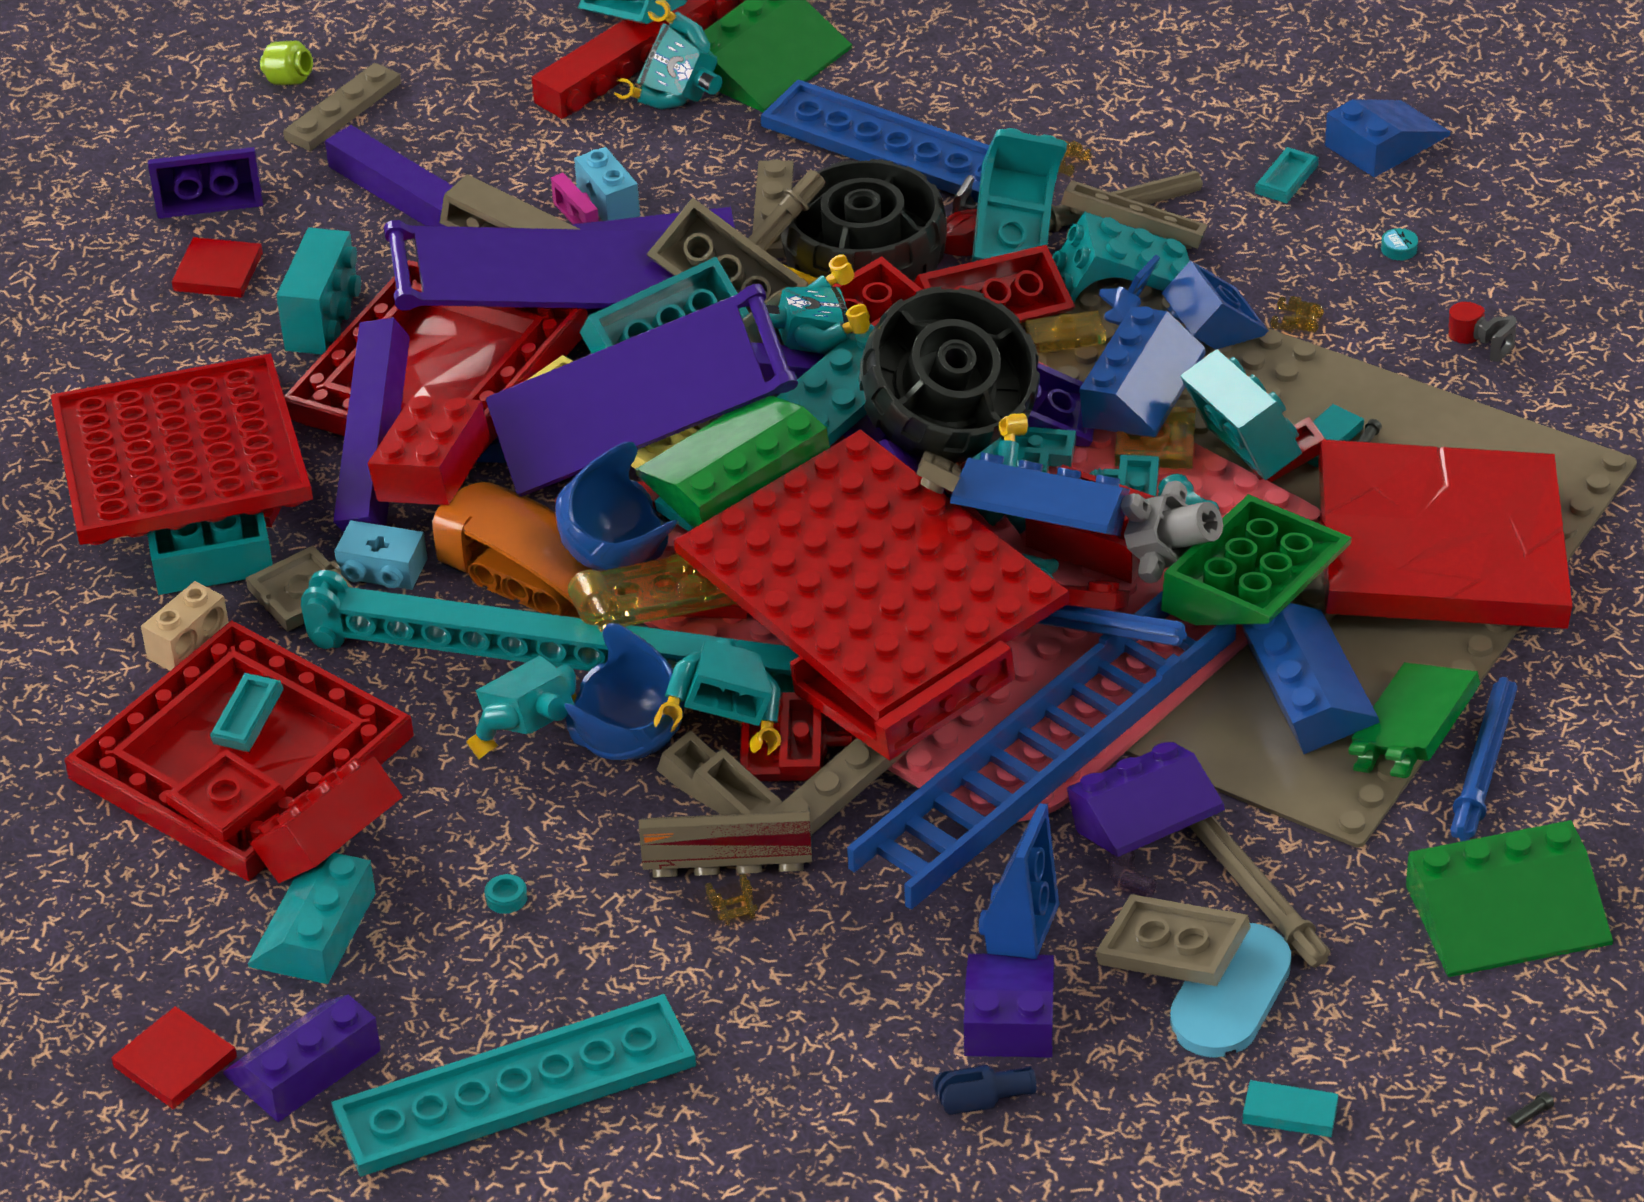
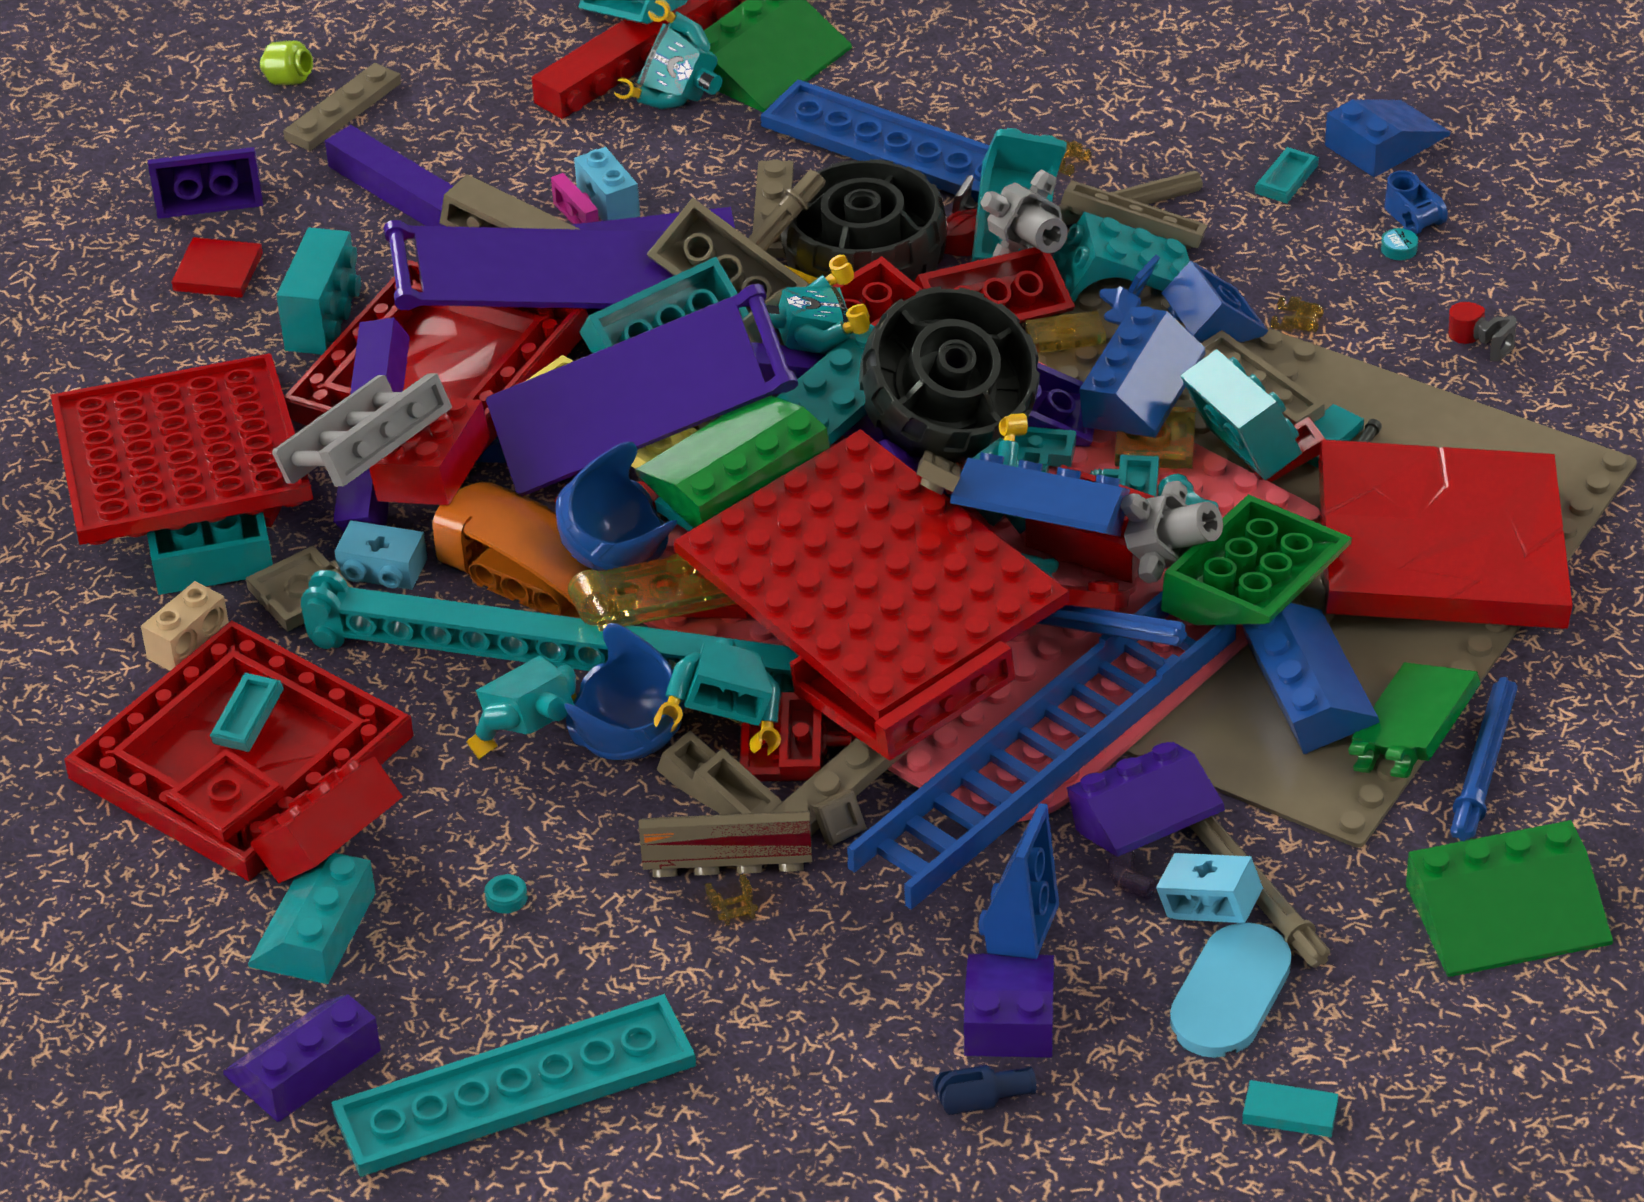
(174, 1057): red tile -> none
(362, 429): none -> light grey fence
(839, 817): none -> dark tan tile
(1026, 216): none -> light grey piece
(1173, 940): dark tan plate -> none
(1209, 887): none -> medium azure brick
(1297, 400): none -> dark tan plate
(1413, 202): none -> blue piece
(1542, 1102): pearl dark grey piece -> none

